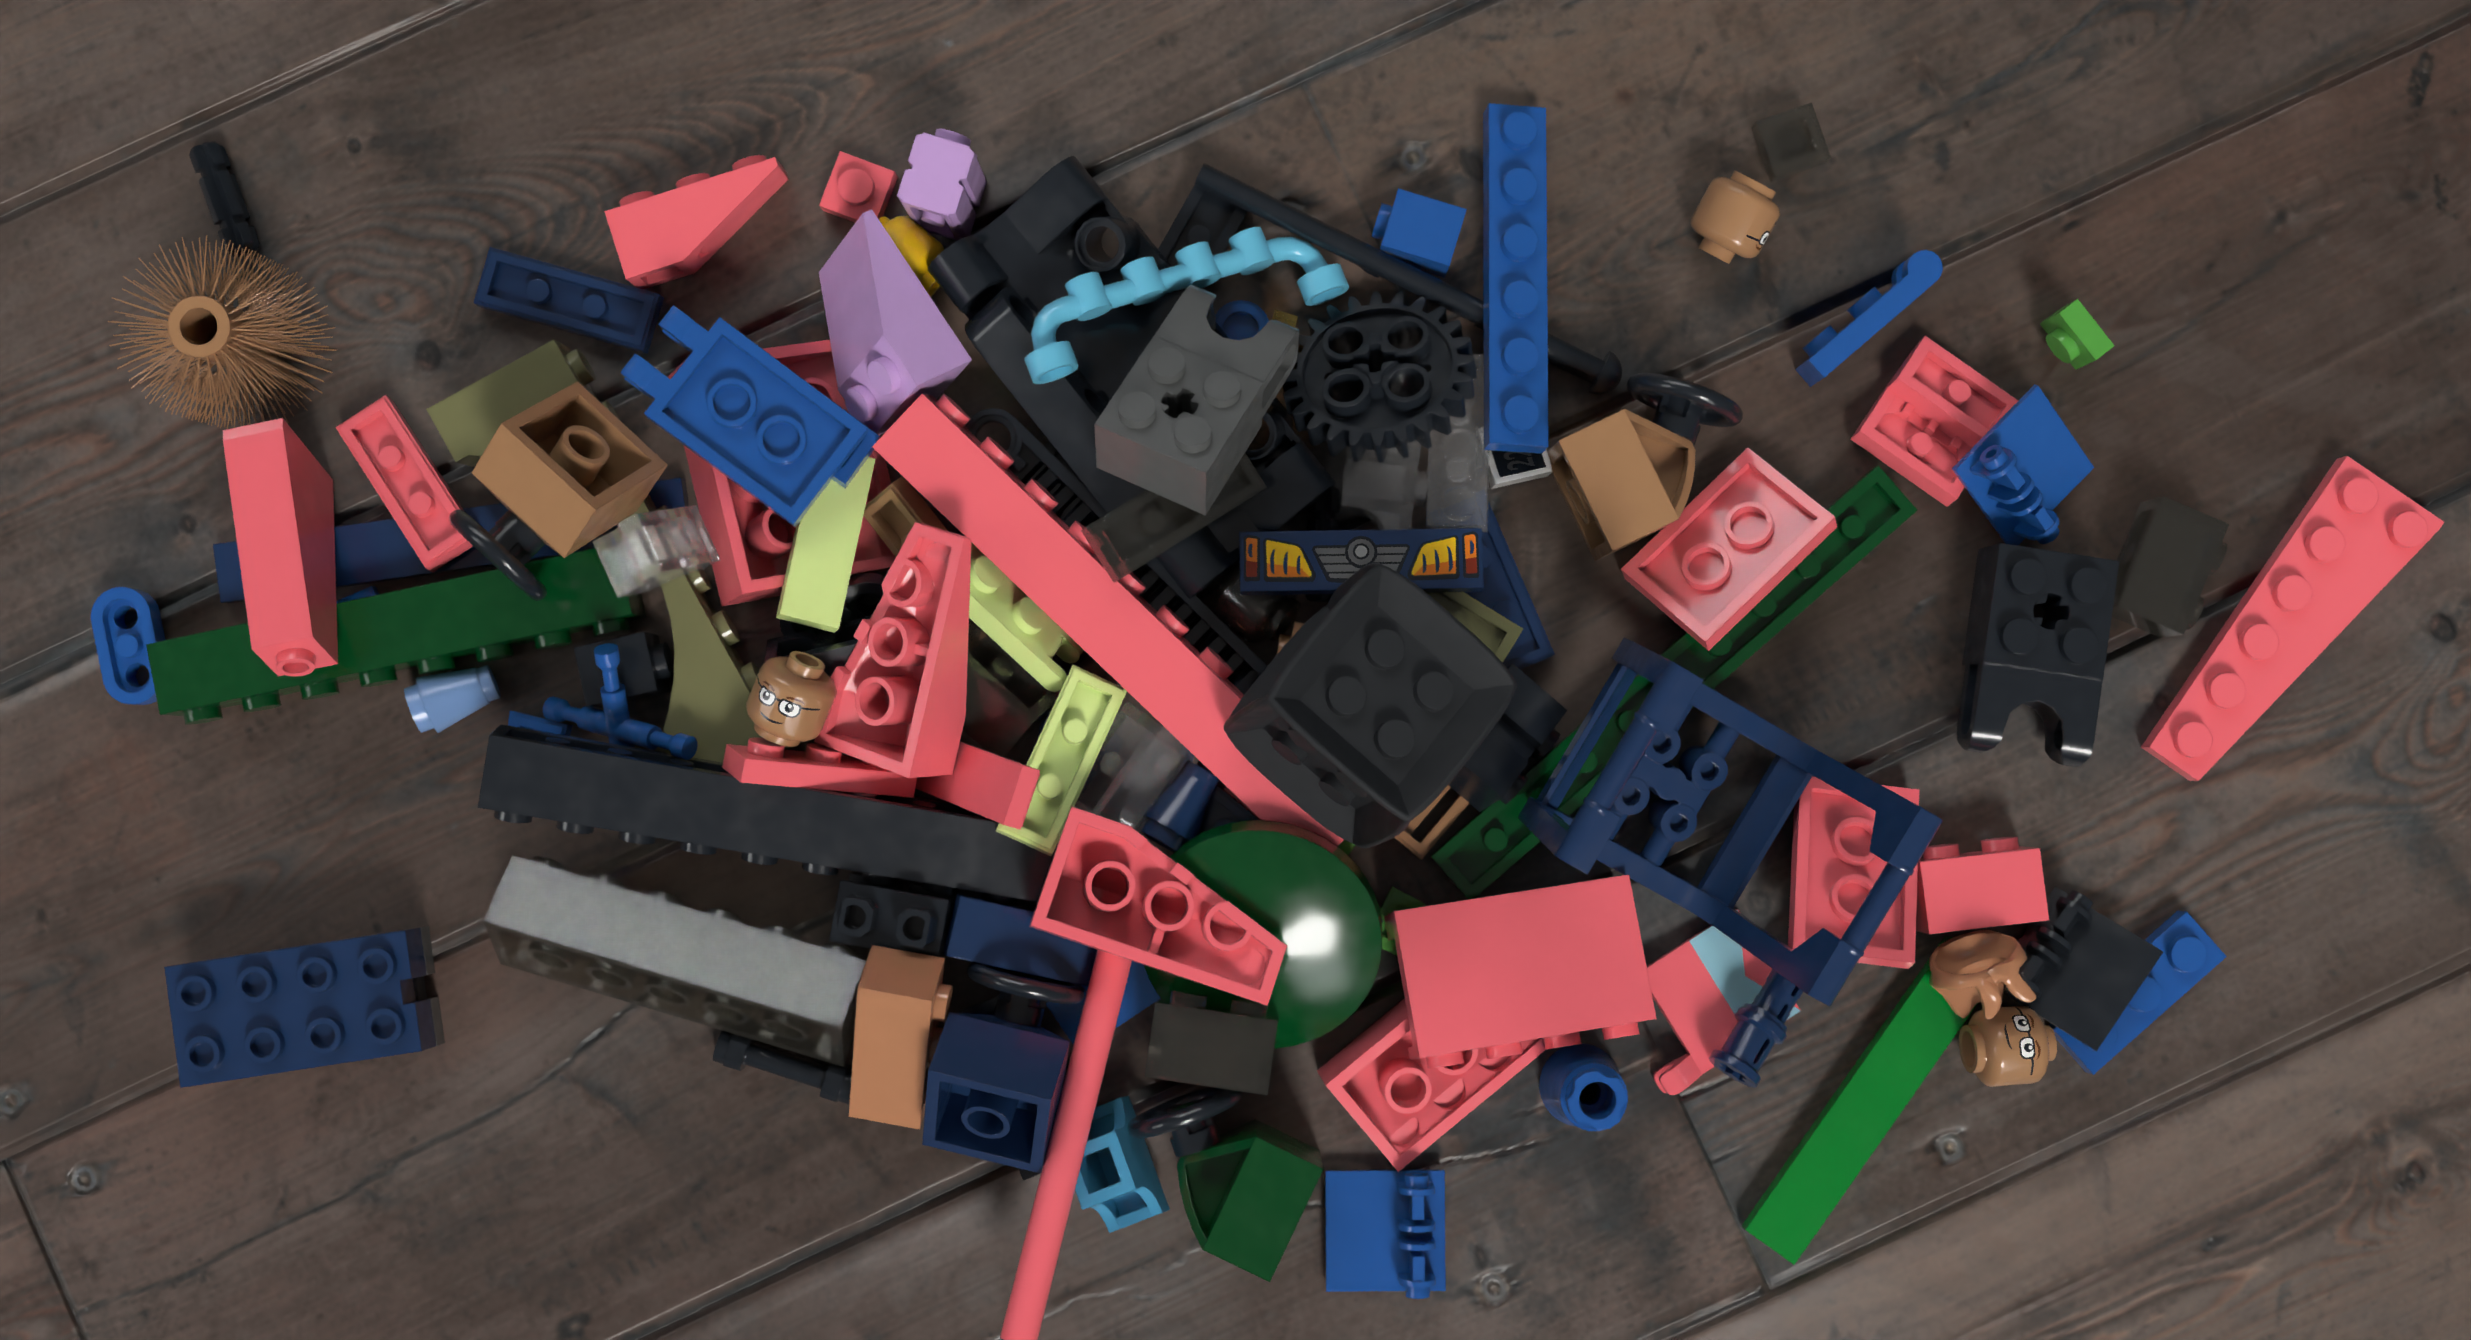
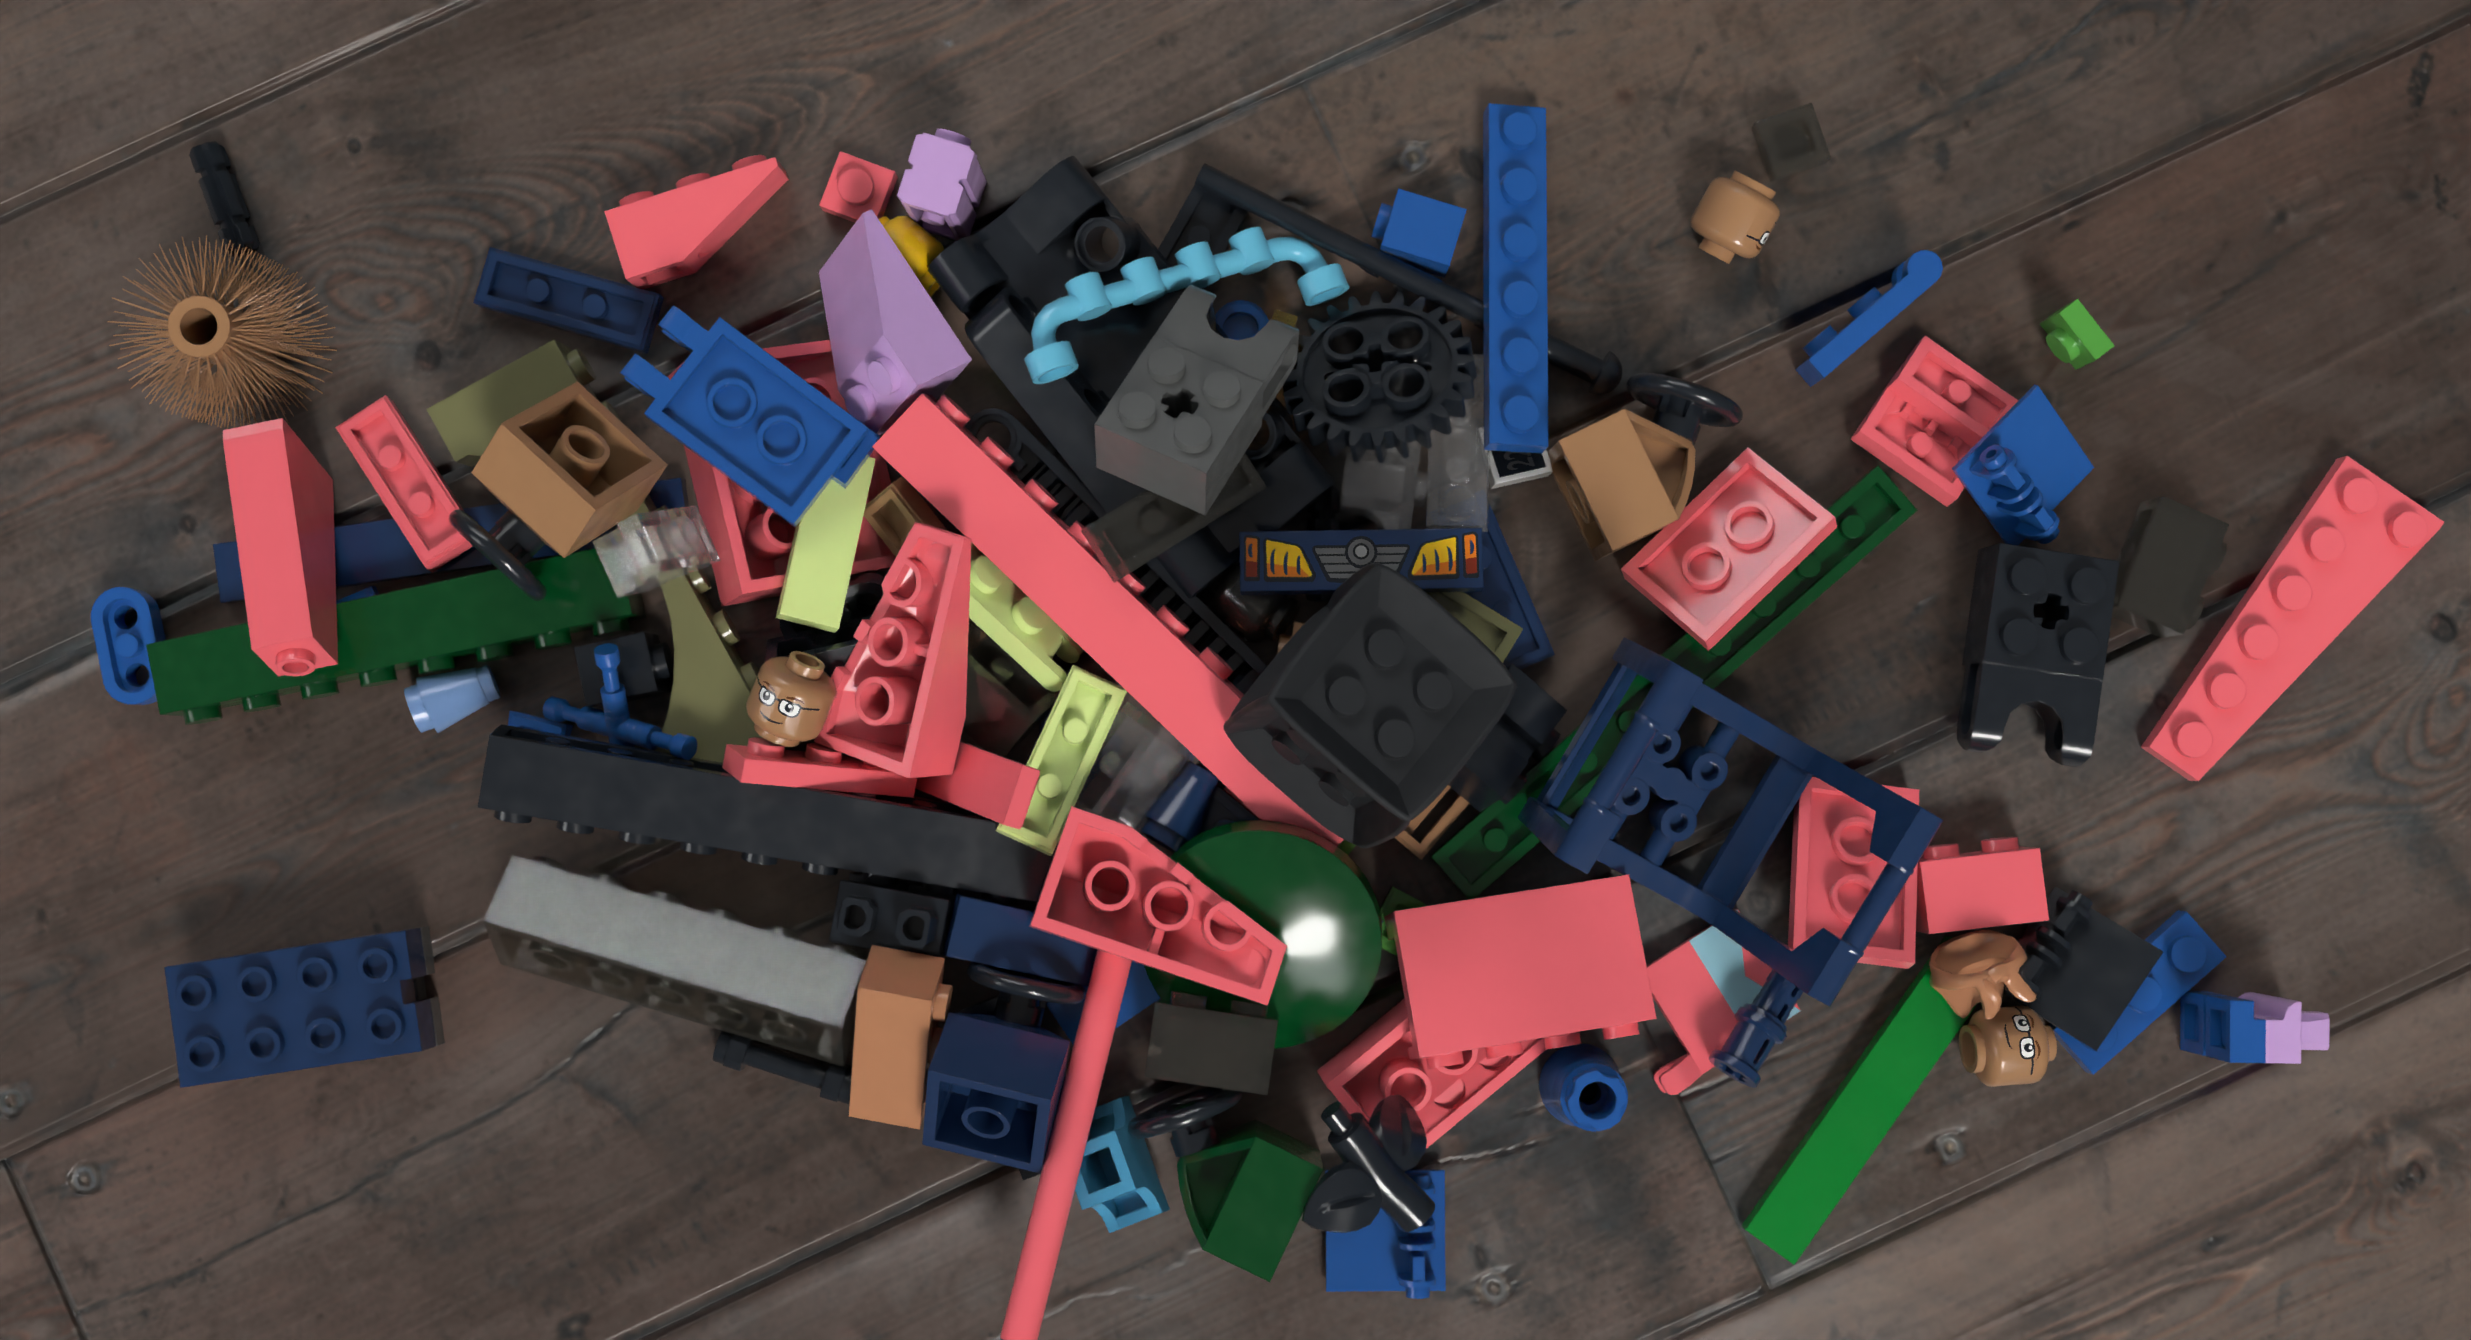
(1372, 1170): none -> black plant
(2250, 1027): none -> hips

